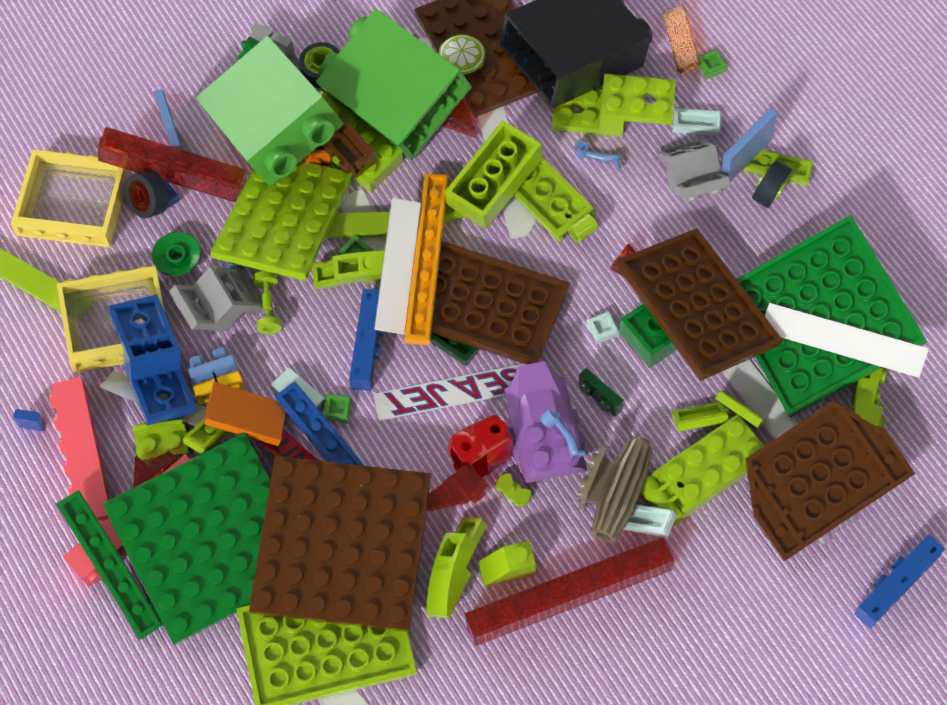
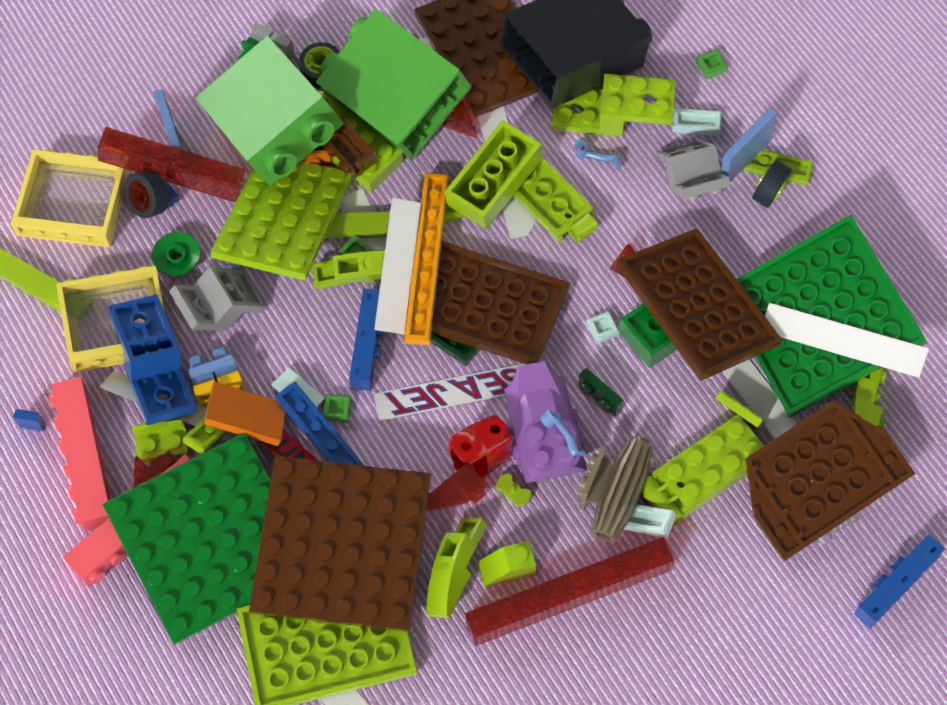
(109, 564): green tile -> none
(267, 324): lime wheel -> none
(464, 53): dish -> none
(681, 38): clear orange tile -> none
(699, 416): lime tile -> none

